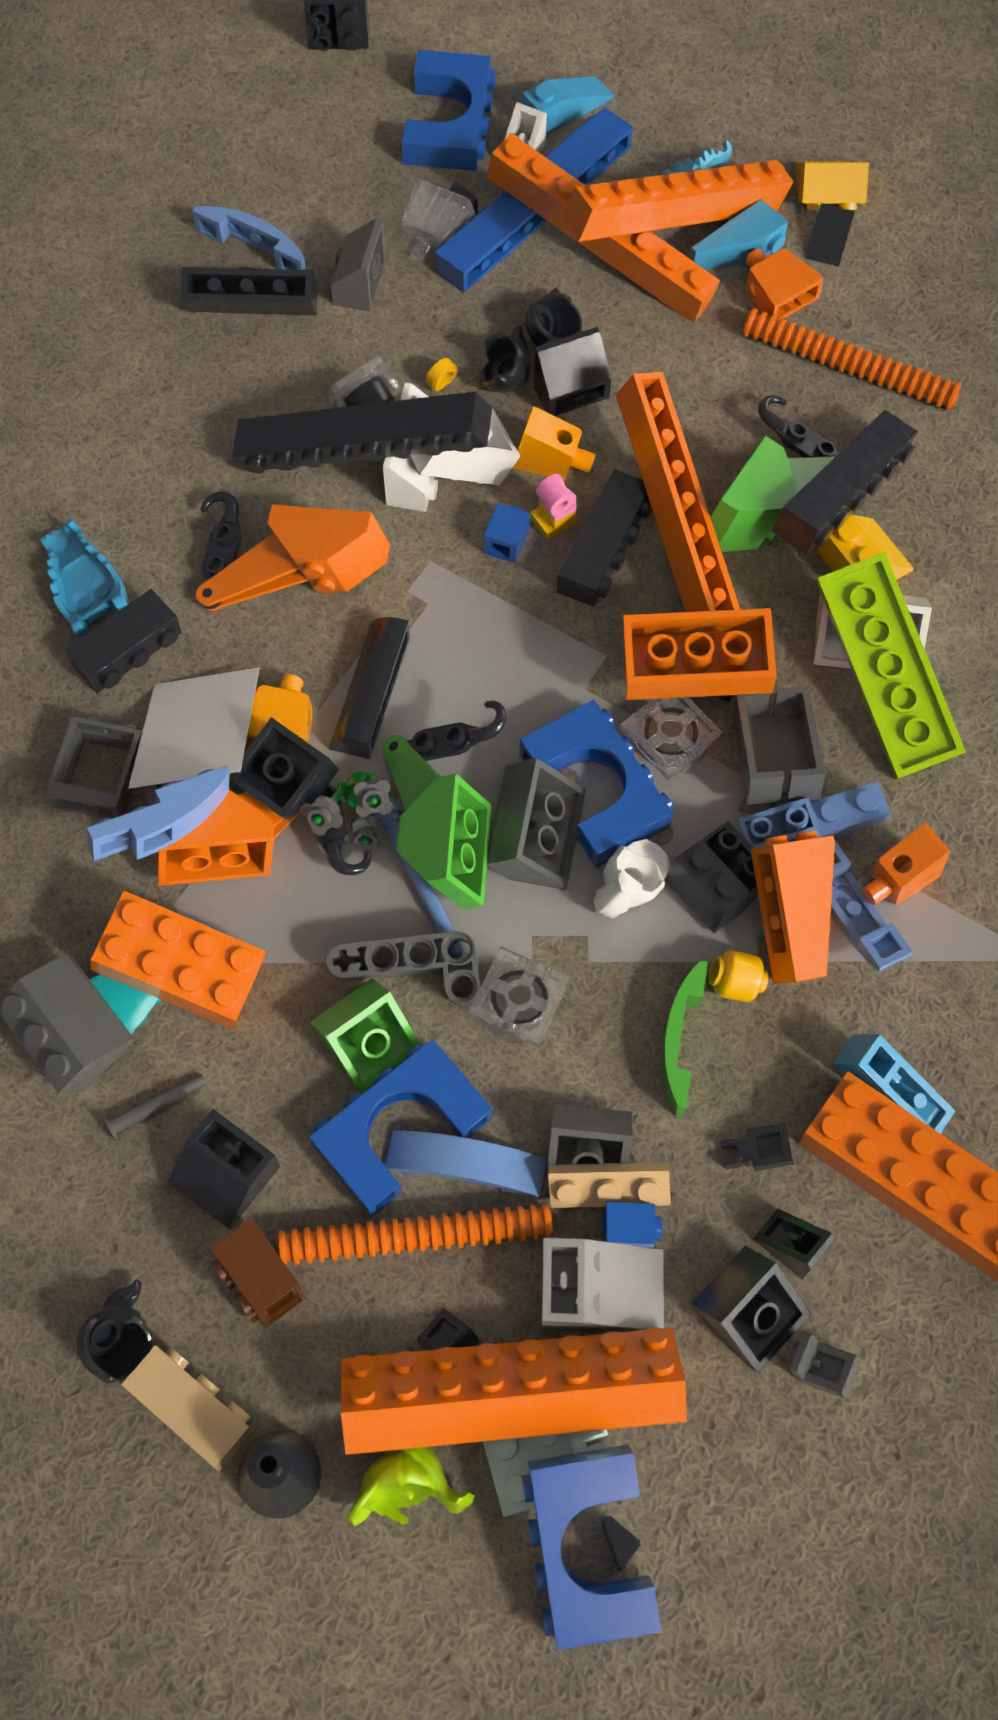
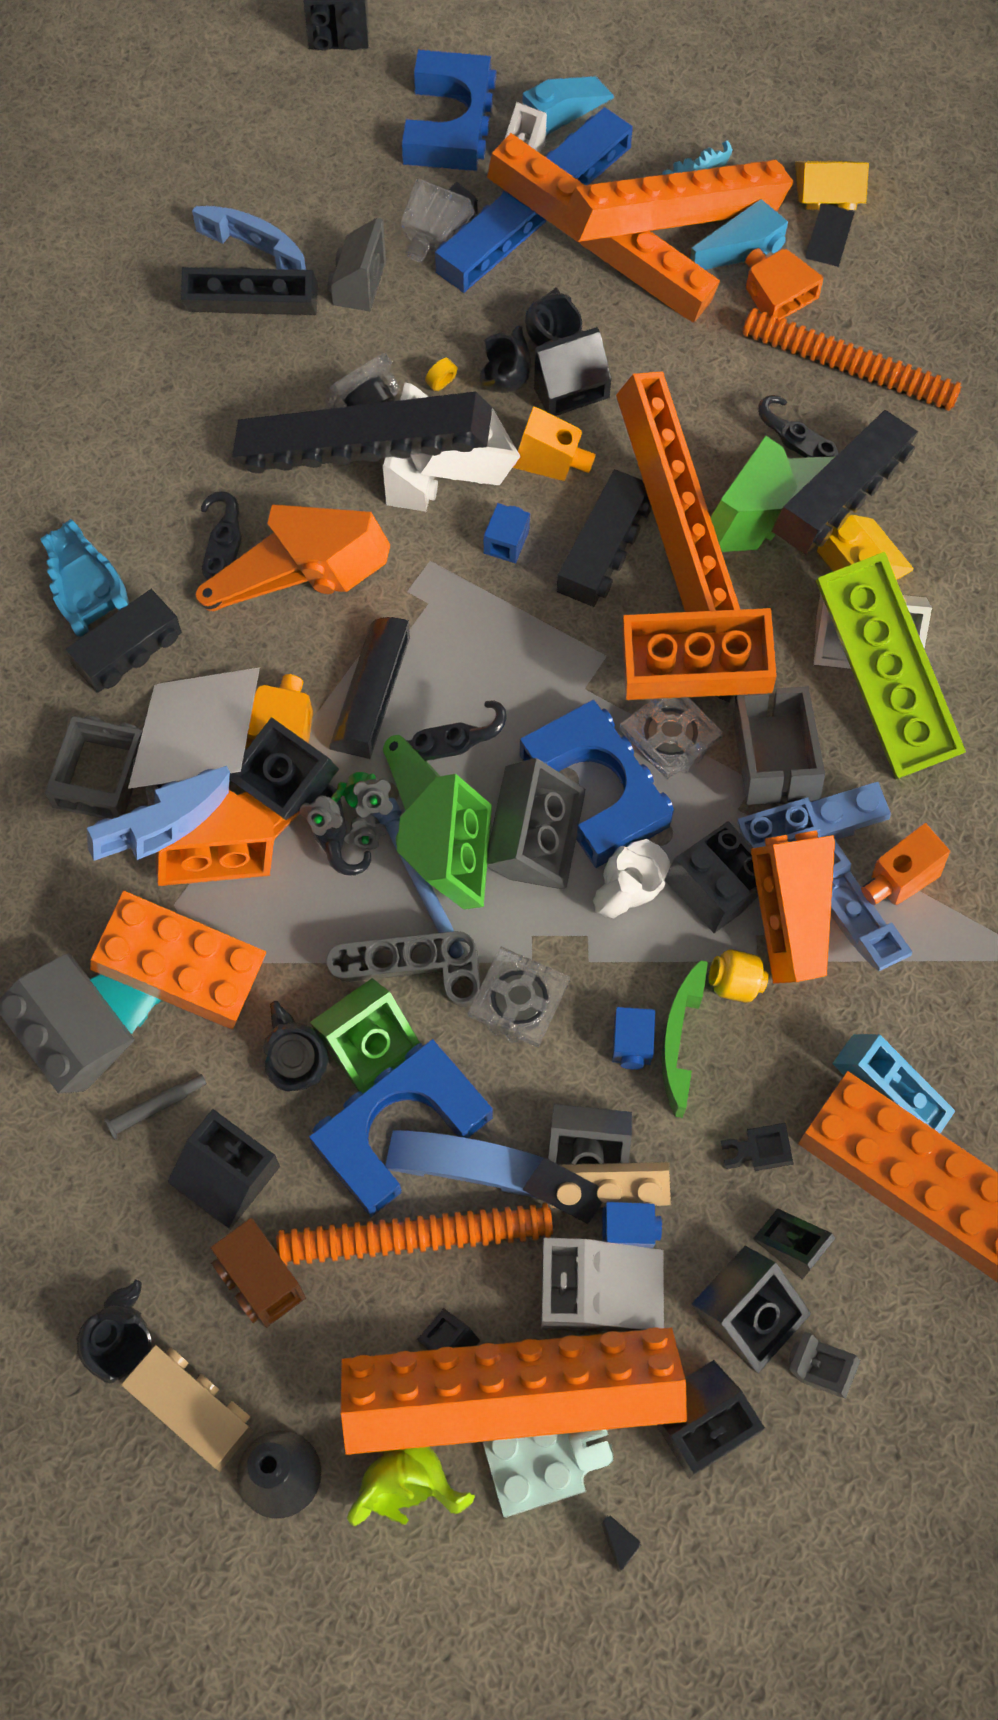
(289, 1047): none -> black hair
(546, 1182): none -> black sticker
(555, 508): bright pink leg -> none
(580, 1609): arch -> none
(633, 1037): none -> blue brick
(716, 1420): none -> black slope

